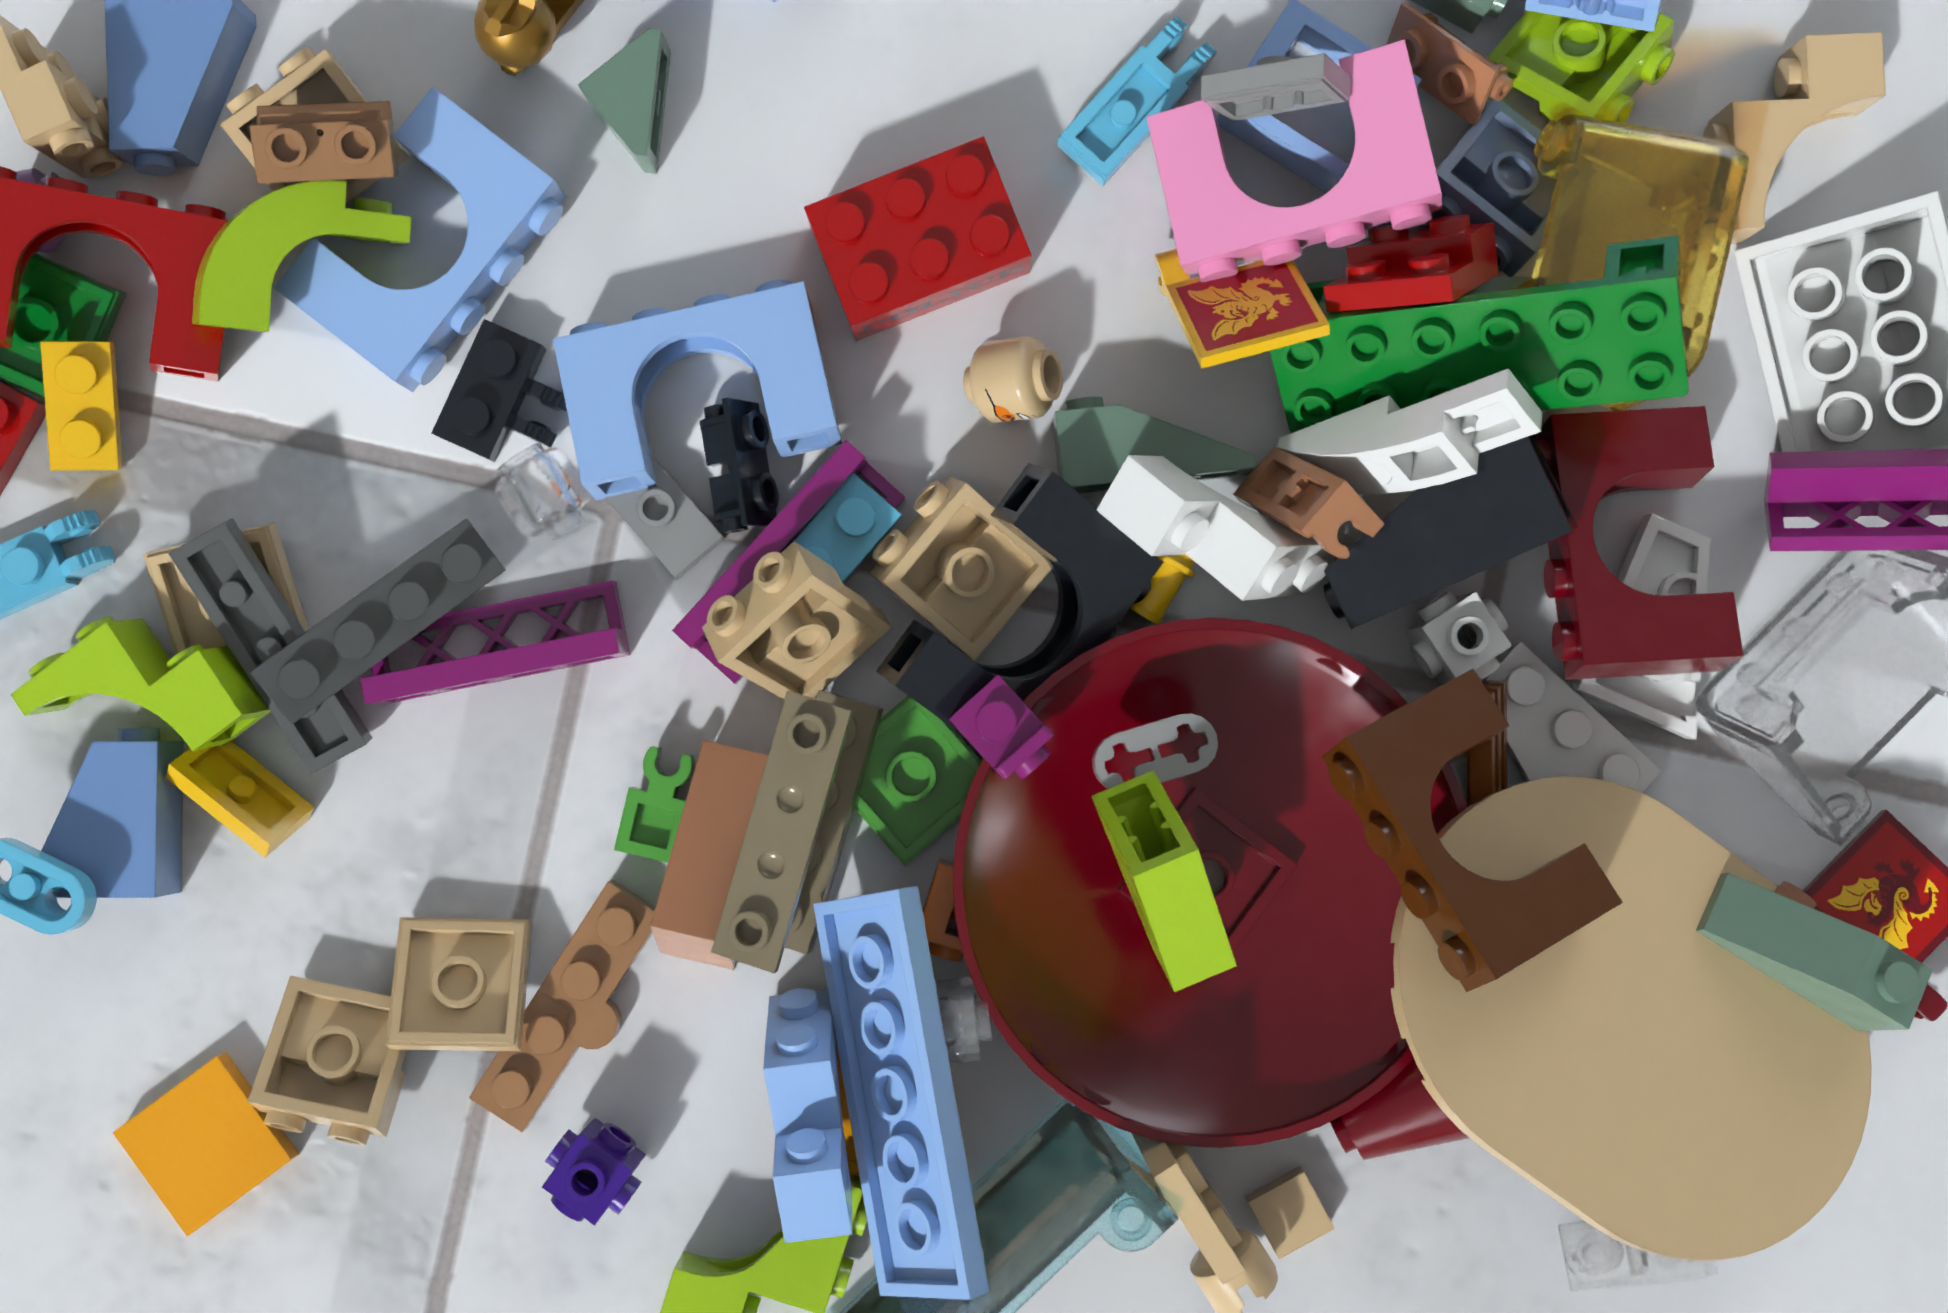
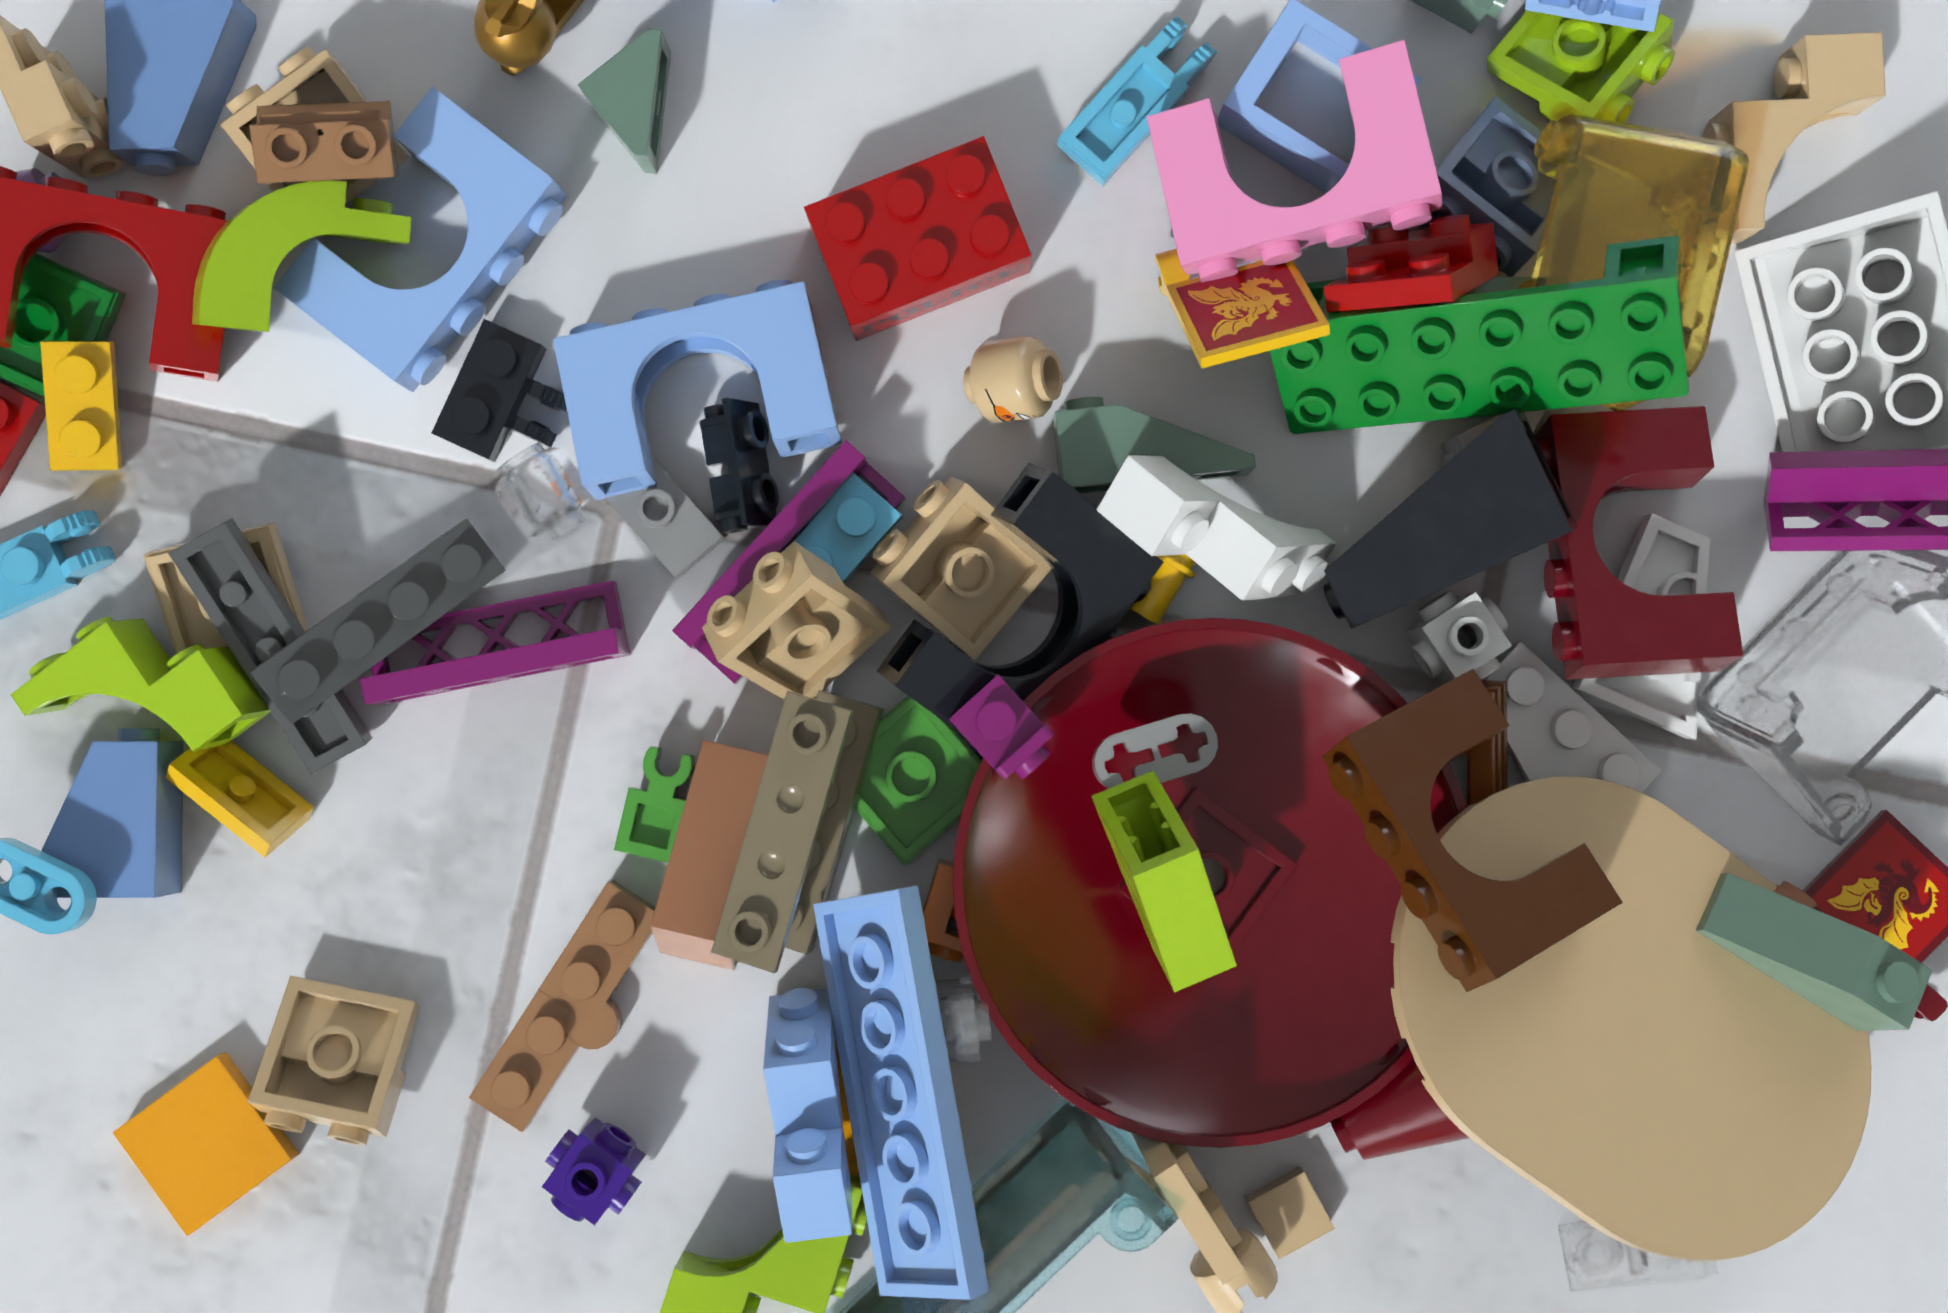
(459, 984): tan plate -> none
(1276, 86): light grey plate -> none
(1306, 500): nougat hinge -> none
(1423, 444): white slope -> none
(1447, 67): nougat hinge -> none

